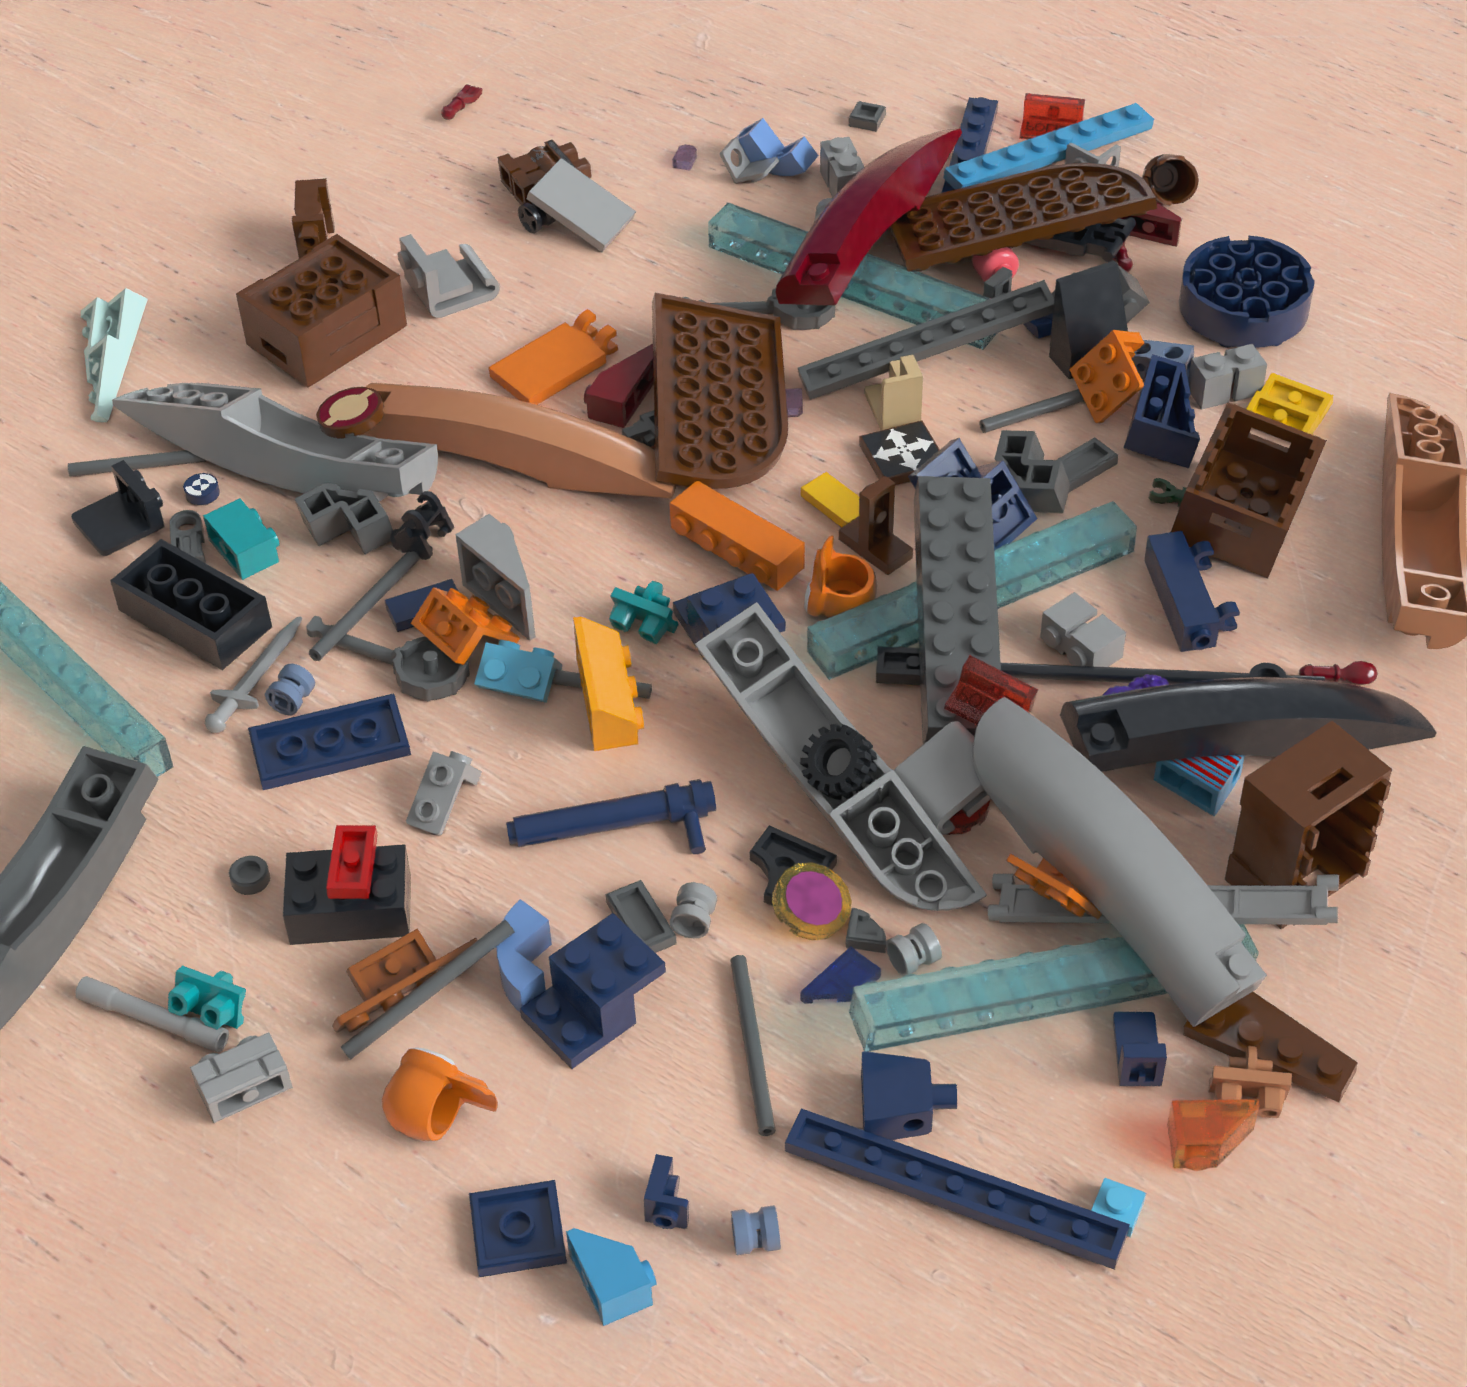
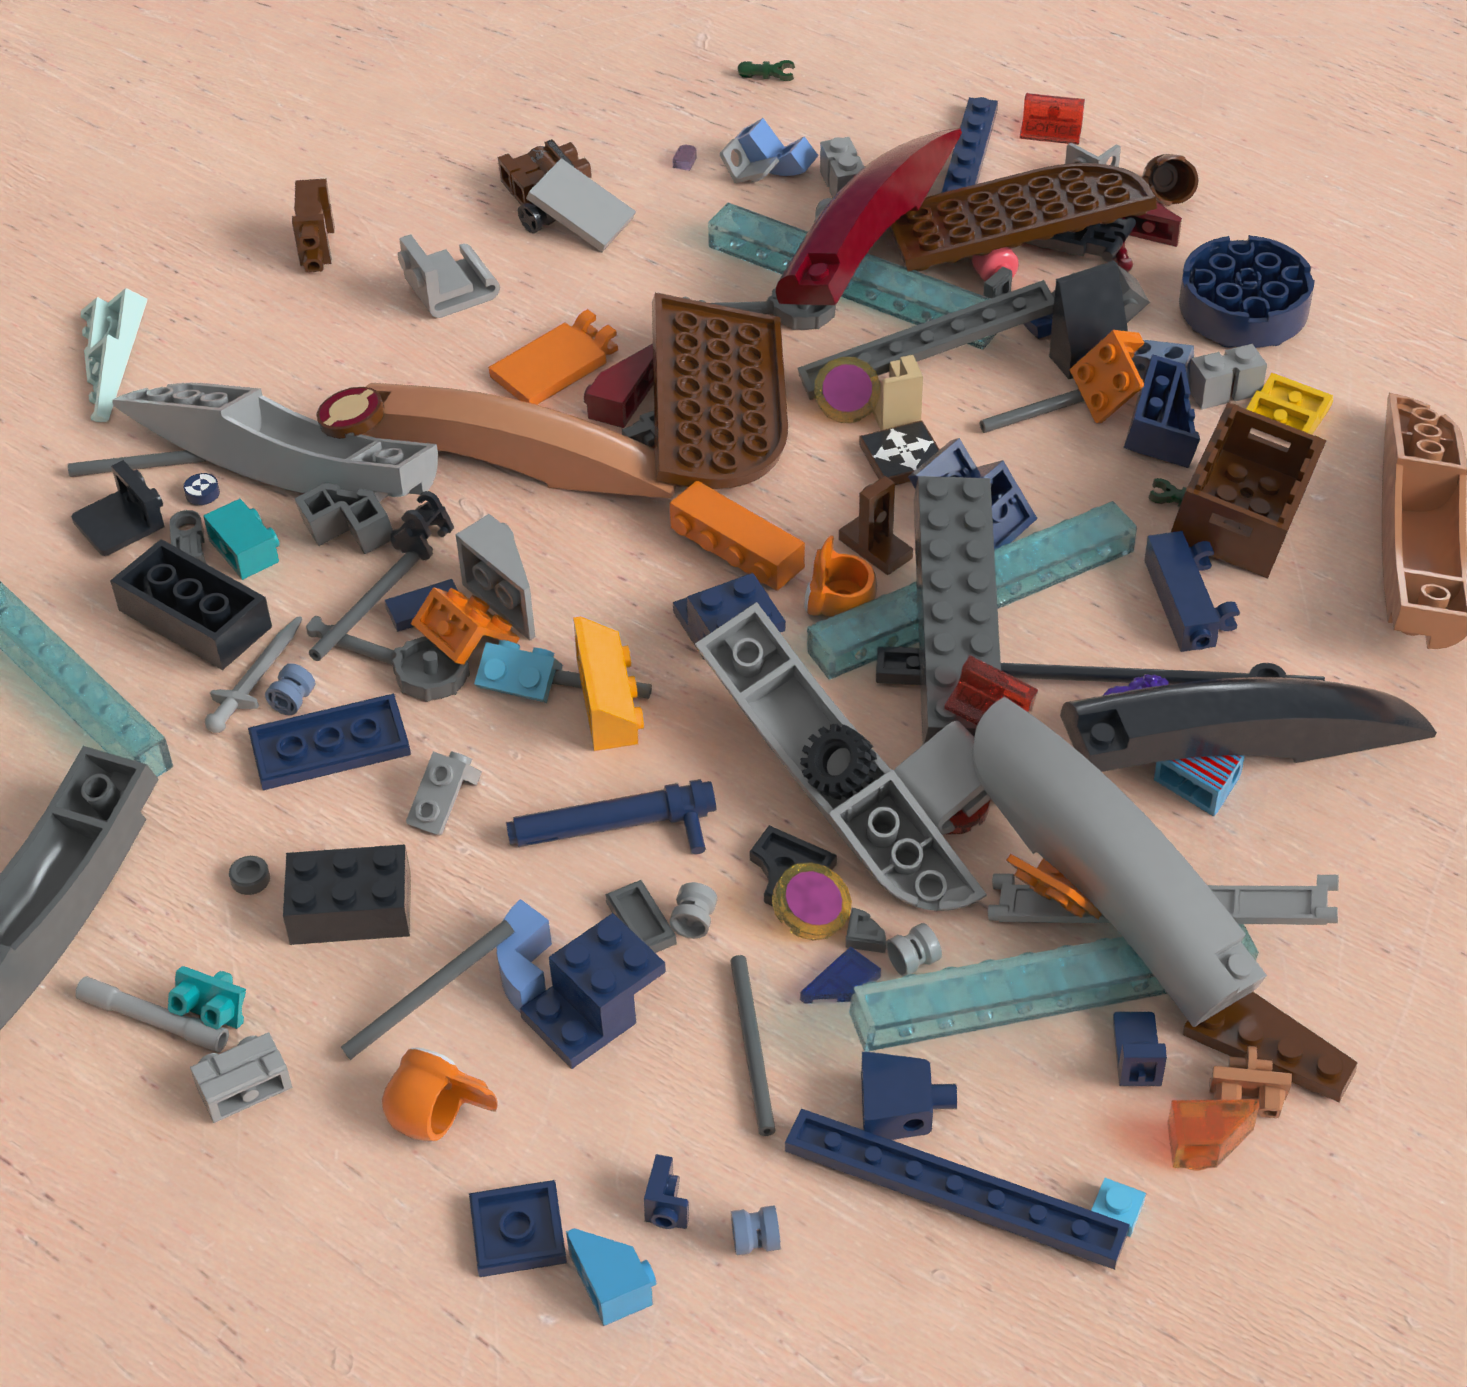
(322, 310): reddish brown container -> none
(352, 862): red plate -> none
(390, 974): dark orange bracket -> none
(467, 95): dark red piece -> none
(645, 605): teal hips -> none
(748, 69): none -> dark green piece
(794, 402): clear purple piece -> none
(832, 499): yellow tile -> none
(847, 389): none -> tile
(867, 116): dark grey tile -> none
(1040, 480): dark grey brick -> none
(1050, 147): dark azure plate -> none
(1088, 462): dark grey tile -> none
(1090, 644): light grey piece -> none
(1310, 813): reddish brown container -> none
(1355, 673): dark red piece -> none

